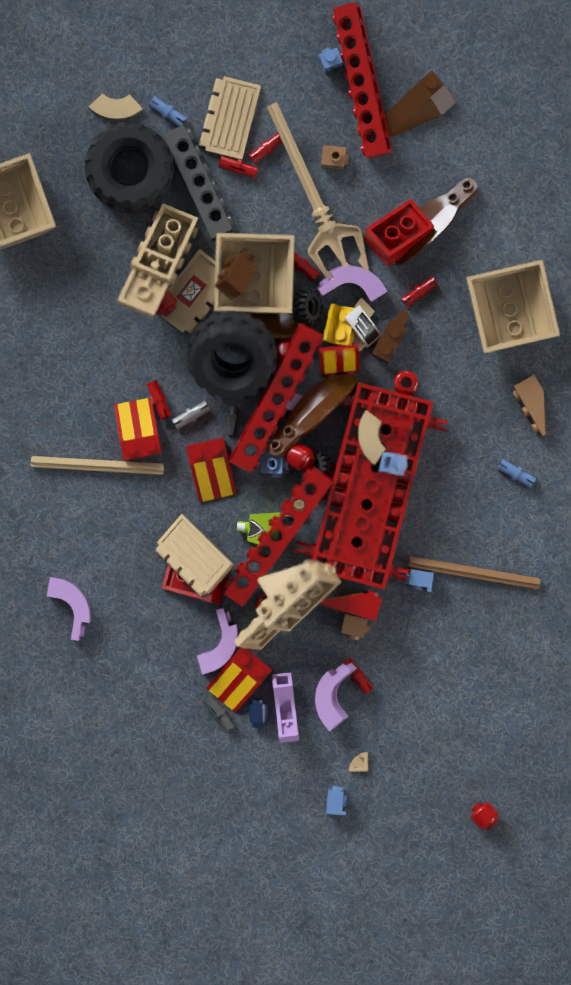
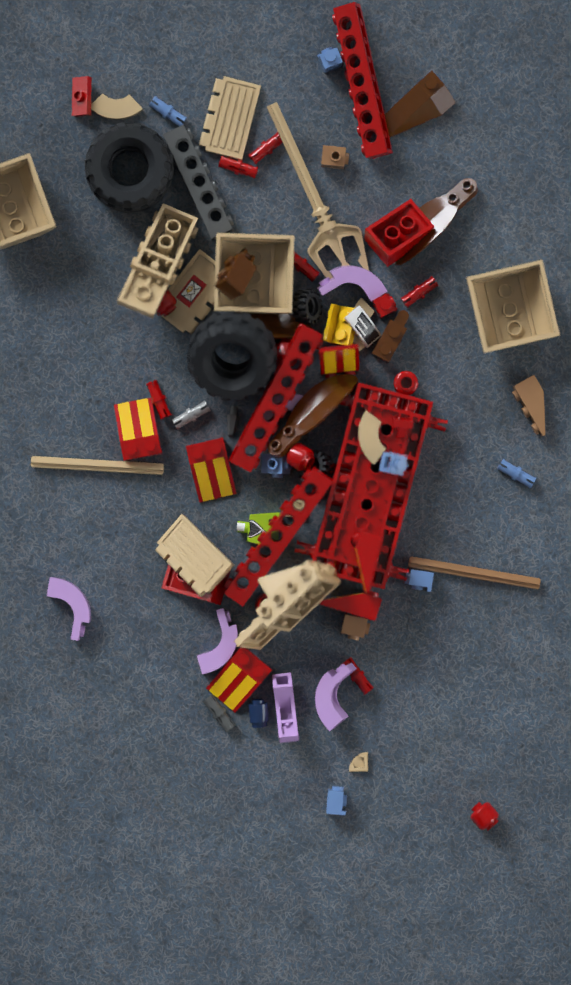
(81, 96): none -> red plate
(367, 551): none -> red slope
(384, 305): none -> red brick

